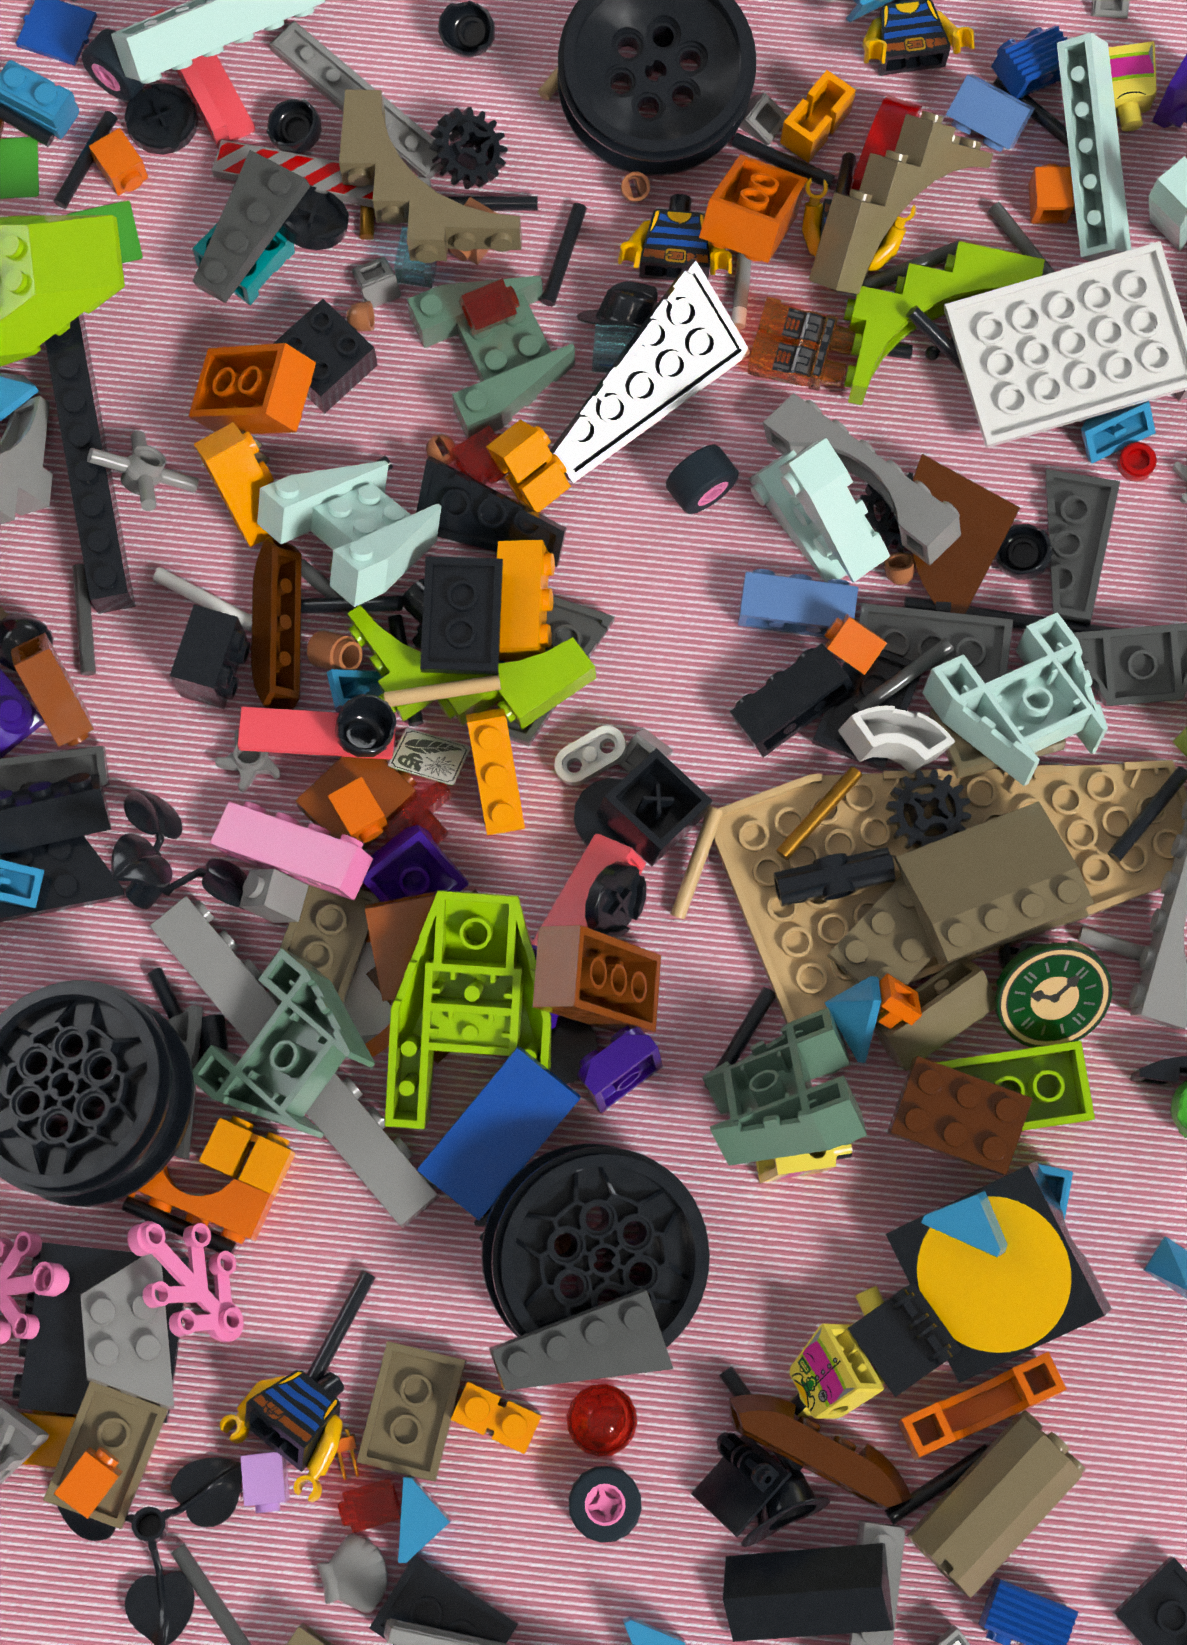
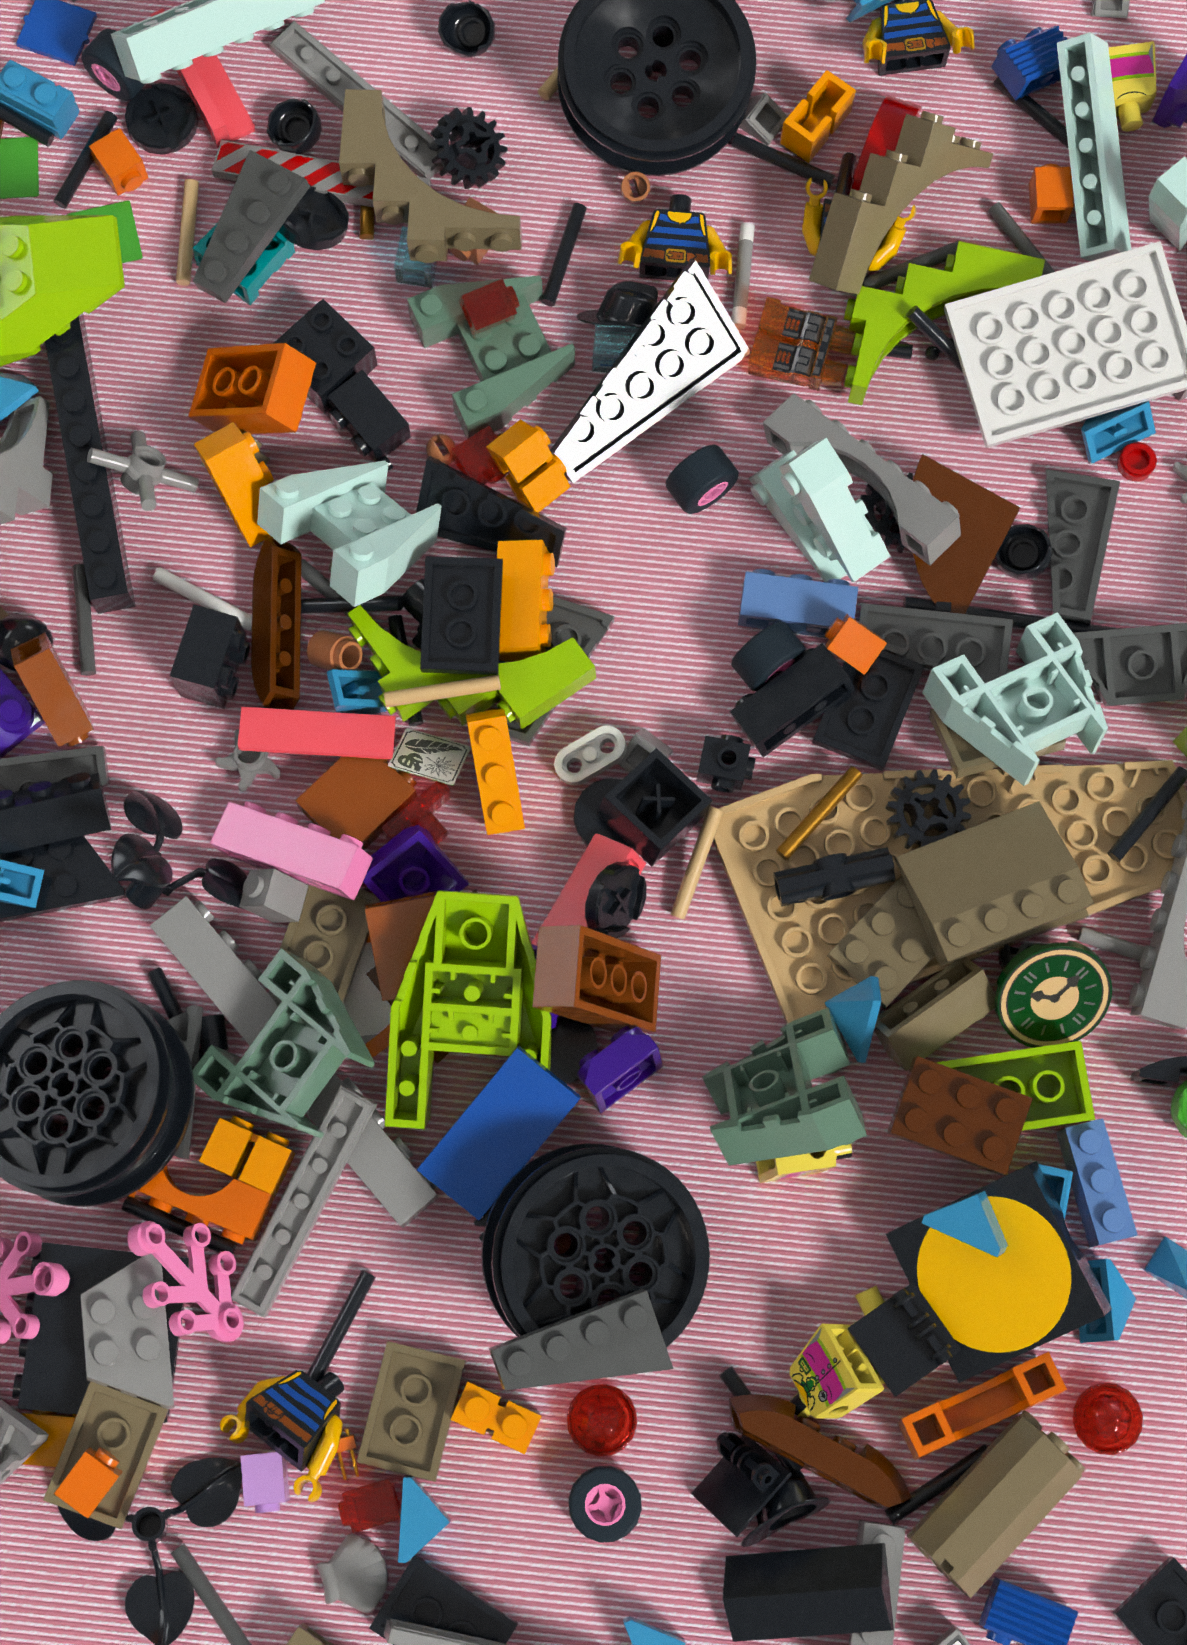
(187, 232): none -> tan bar
(303, 1201): none -> light grey tile
(358, 811): orange brick -> none
(361, 316): nougat hinge -> none
(365, 725): black hair -> none
(368, 417): none -> black brick
(377, 282): light grey slope -> none
(502, 203): black bar -> none
(724, 750): none -> black brick
(747, 1027): black bar -> none
(753, 208): orange brick -> none
(767, 653): none -> black wheel
(895, 735): white brick -> none
(897, 1003): orange tile -> none
(900, 568): nougat hinge -> none
(905, 676): dark grey bar -> none
(989, 112): medium blue brick -> none
(1096, 1183): none -> medium blue brick
(1107, 1418): none -> clear red hat
(1120, 1299): none -> dark azure slope

